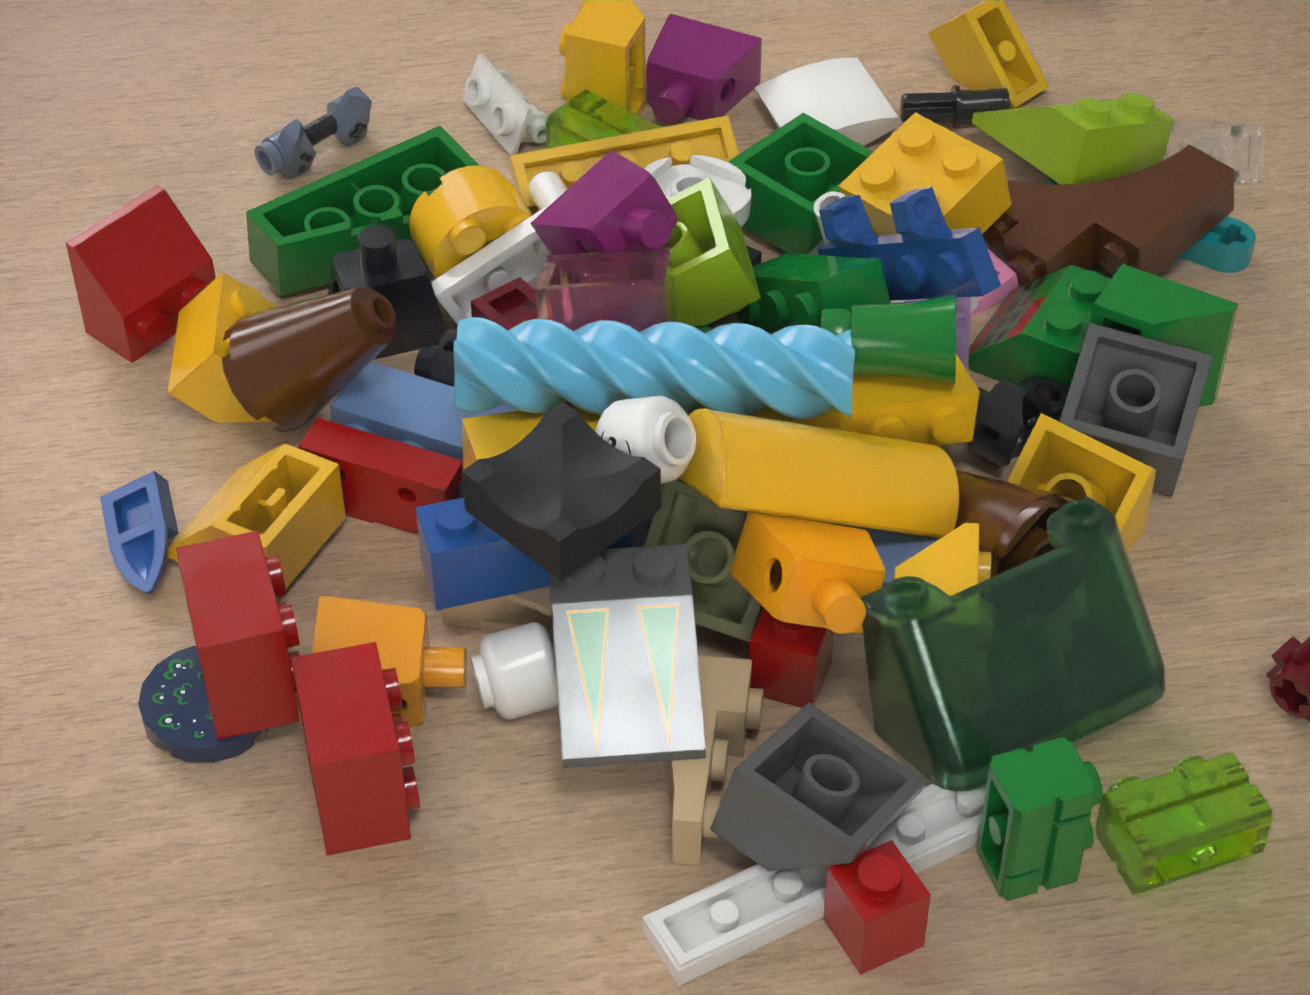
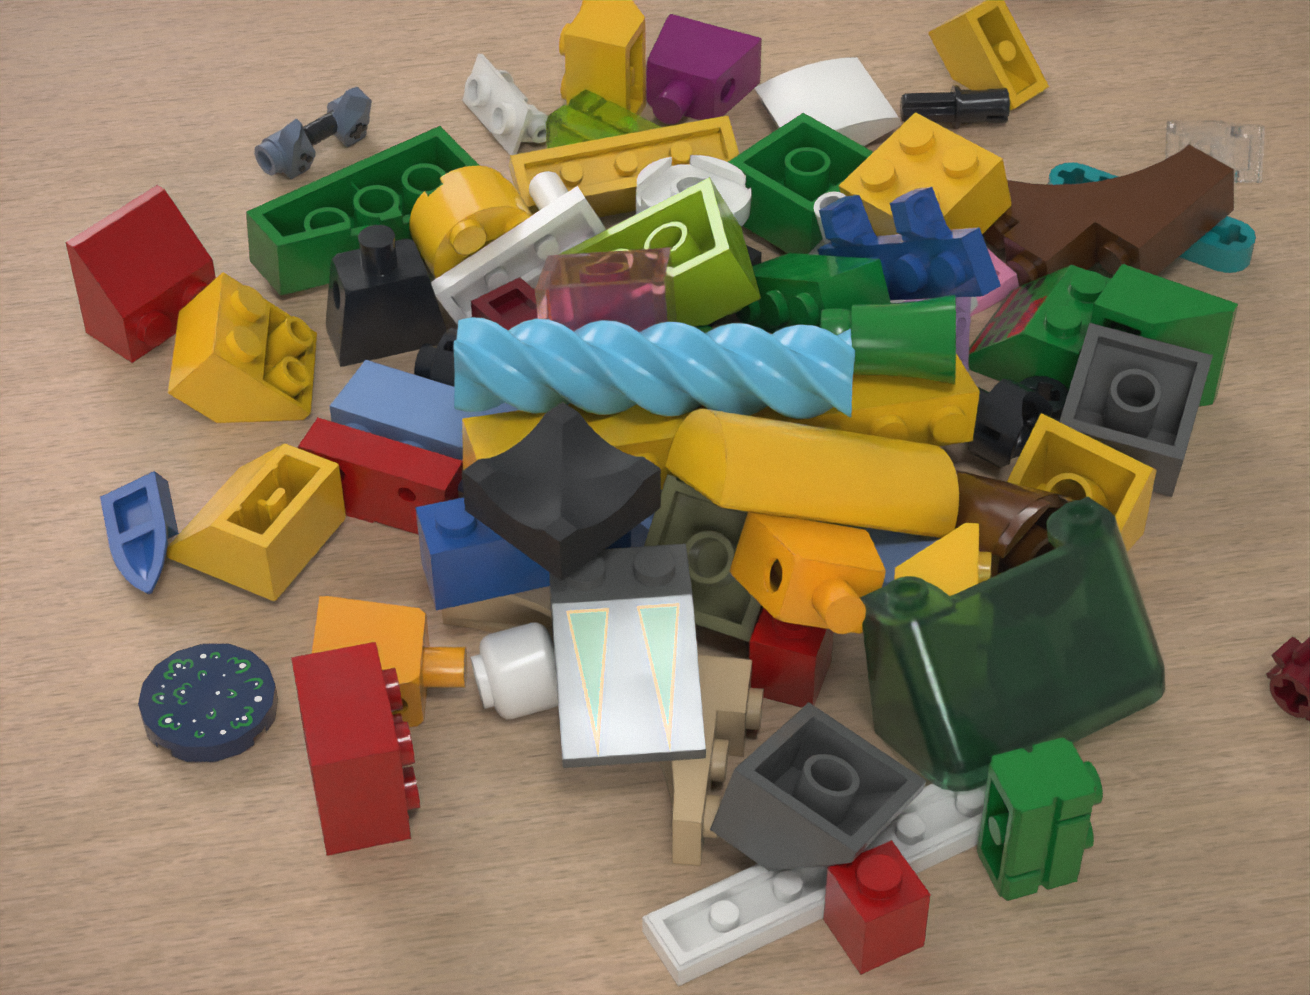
(241, 632): red brick -> none
(304, 353): reddish brown cone -> none
(608, 210): magenta torso -> none
(652, 430): white head -> none
(1083, 138): lime slope -> none
(1182, 821): clear neon green brick -> none

